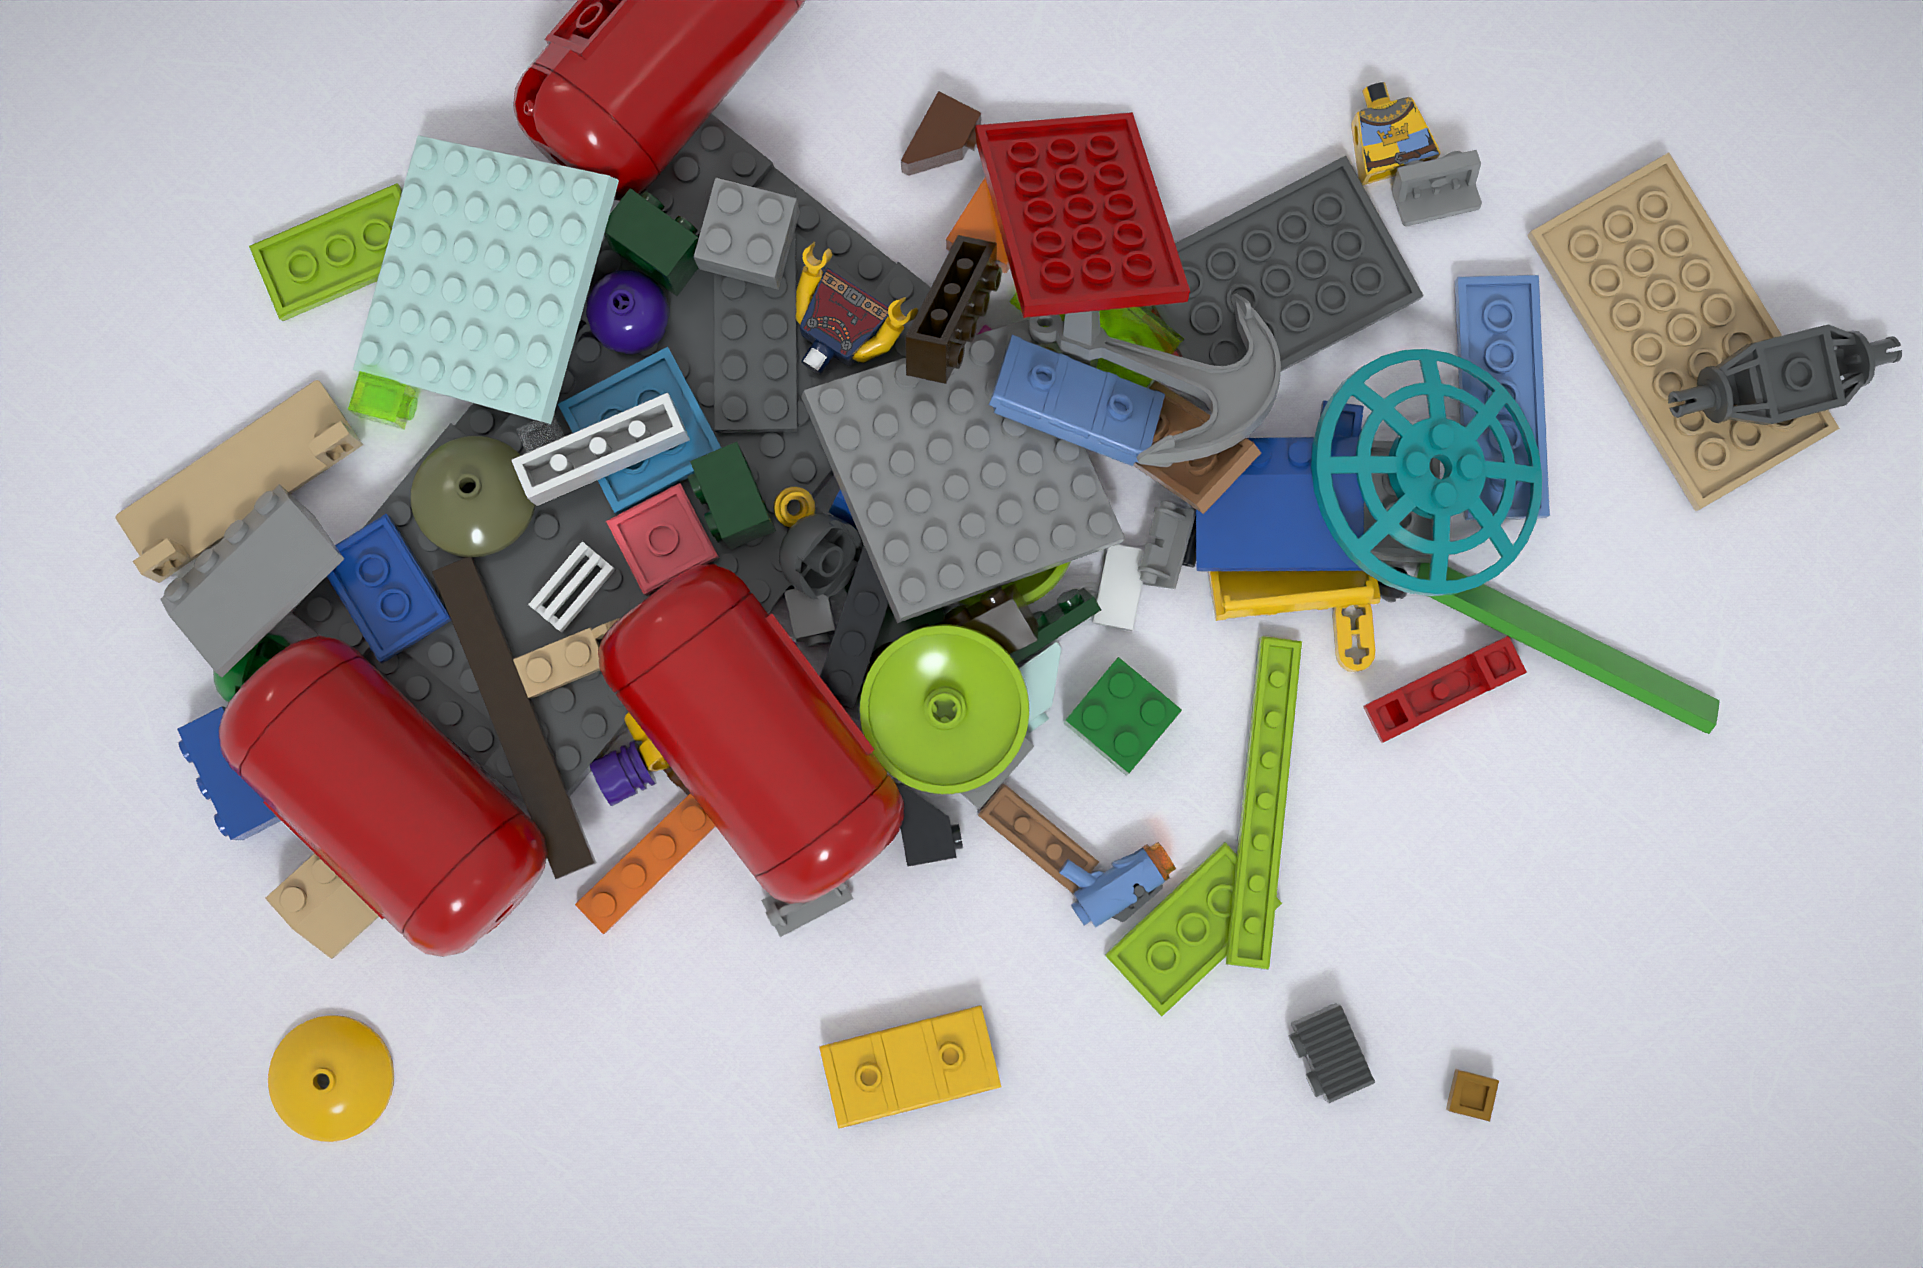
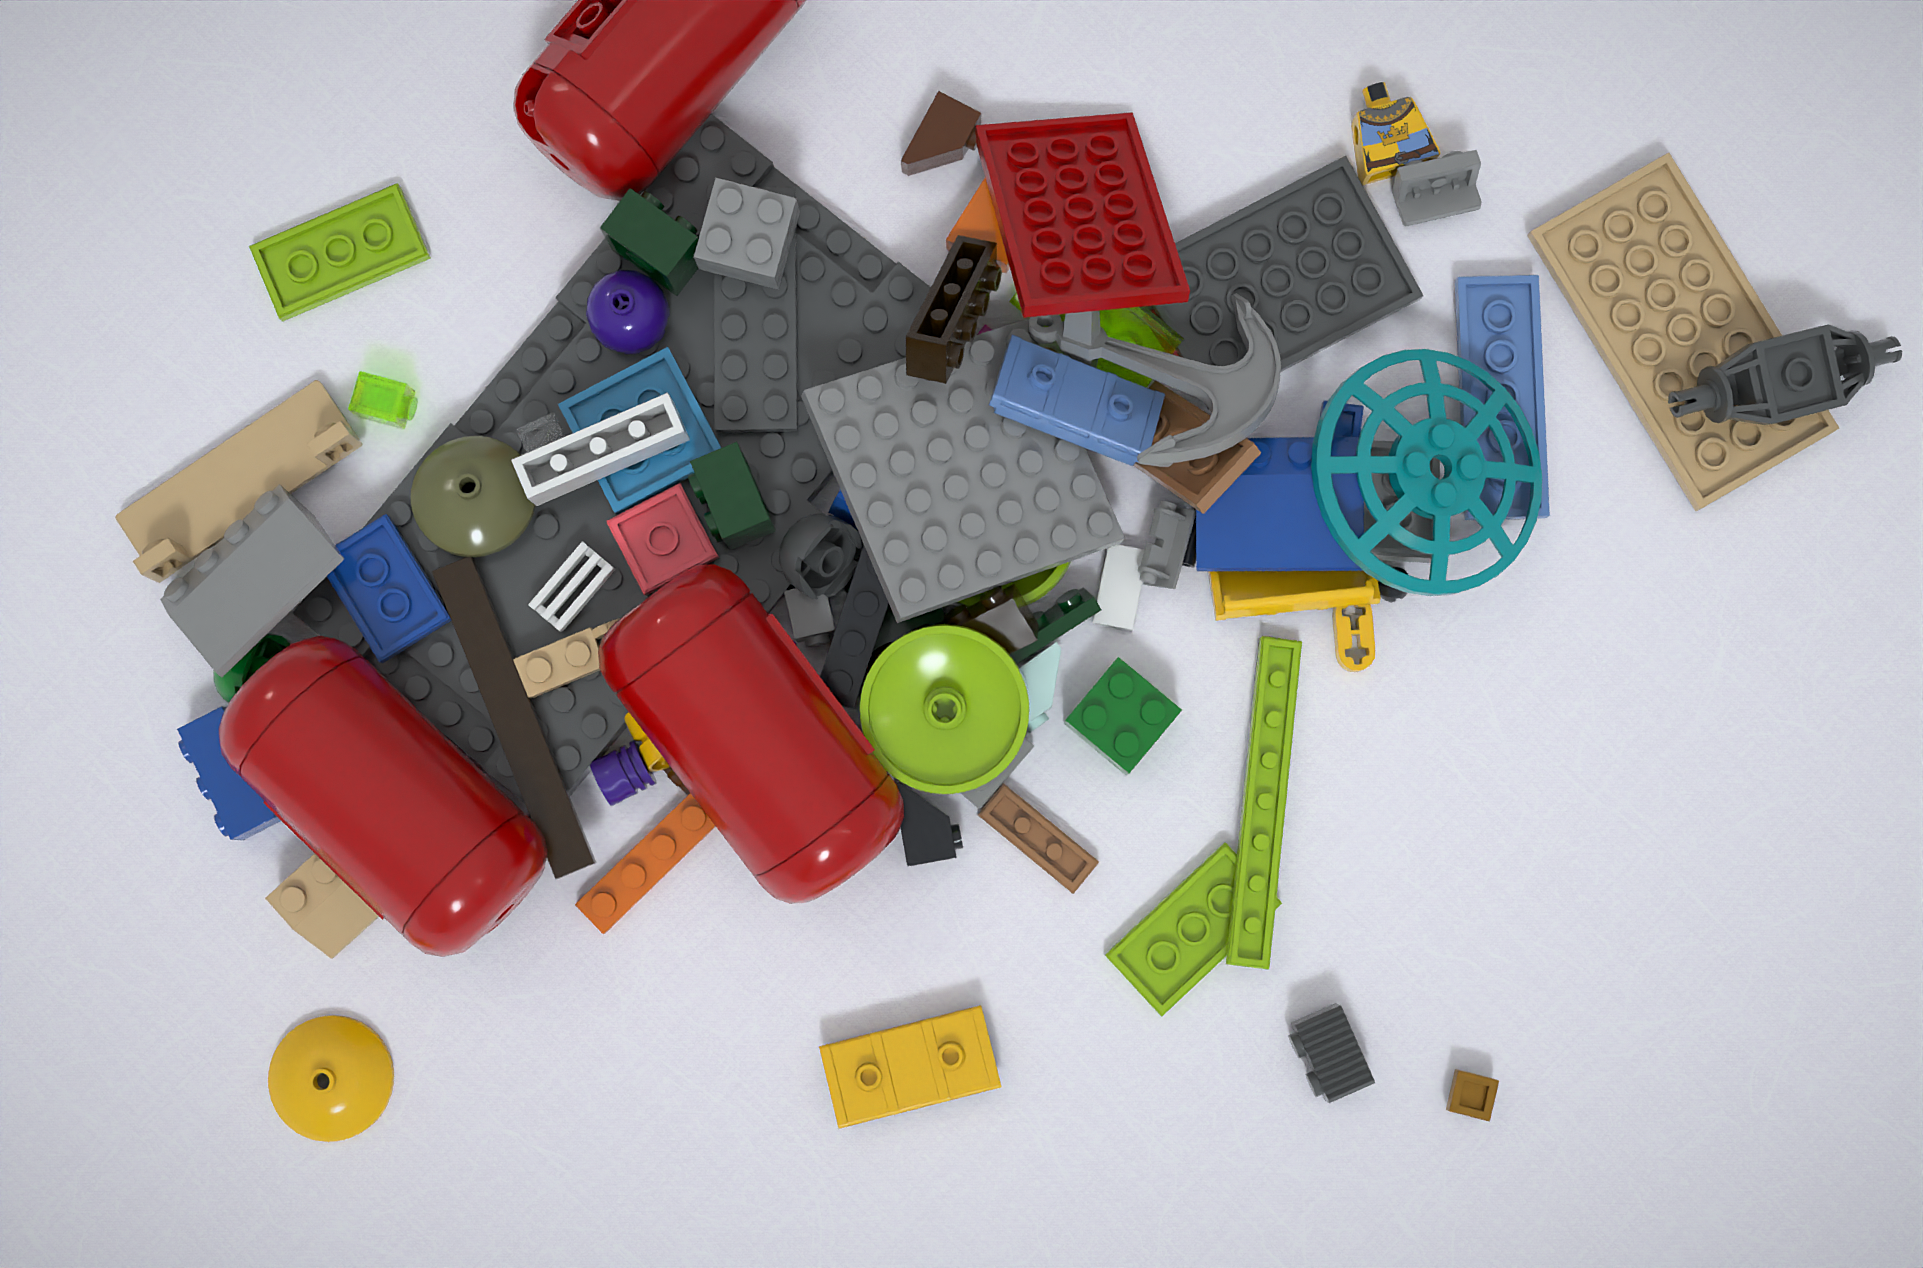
(486, 276): light aqua plate -> none
(789, 916): light grey hinge -> none
(806, 501): yellow plate -> none
(842, 317): torso -> none
(1120, 889): medium blue piece -> none
(1444, 689): red slope -> none
(1581, 652): bright green tile -> none

